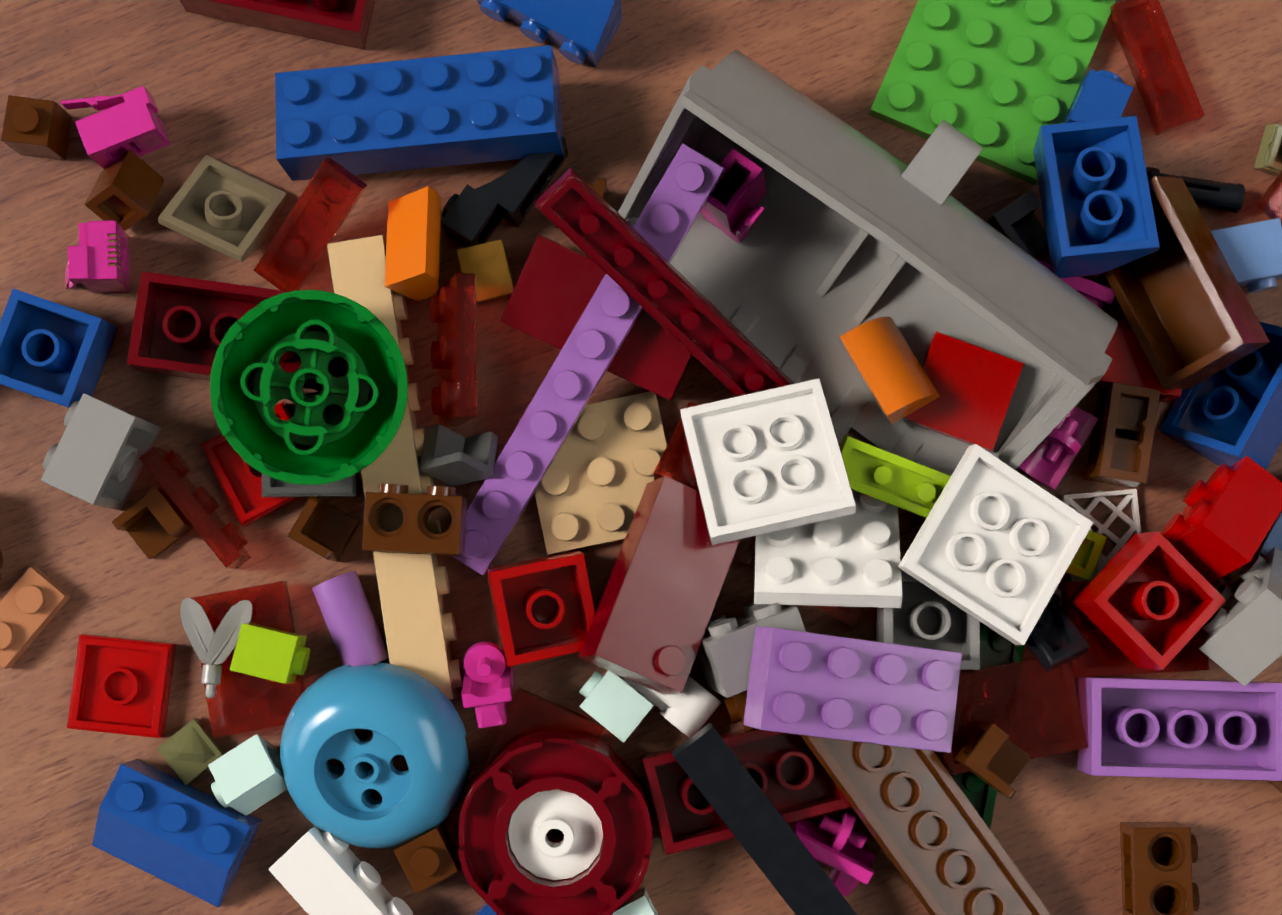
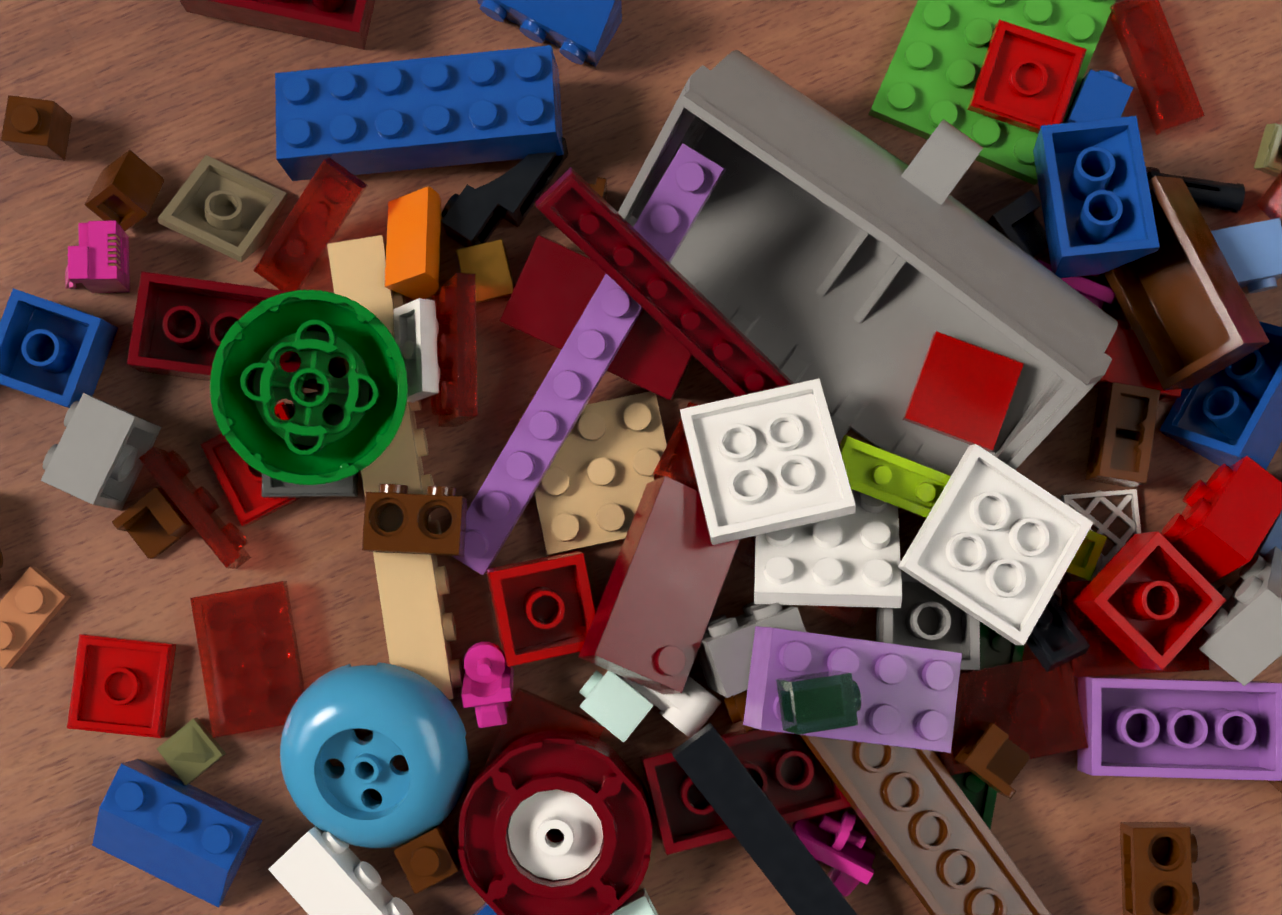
(124, 125): dark pink piece -> none
(211, 646): light grey piece -> none
(248, 775): light aqua brick -> none
(270, 653): lime brick -> none
(324, 529): reddish brown panel -> none
(351, 621): medium lavender brick -> none
(416, 337): none -> white plate
(458, 458): dark grey panel -> none
(735, 197): dark pink piece -> none
(818, 701): none -> clear green brick
(889, 368): orange brick -> none
(1026, 77): none -> red tile
(1057, 451): dark pink hips -> none

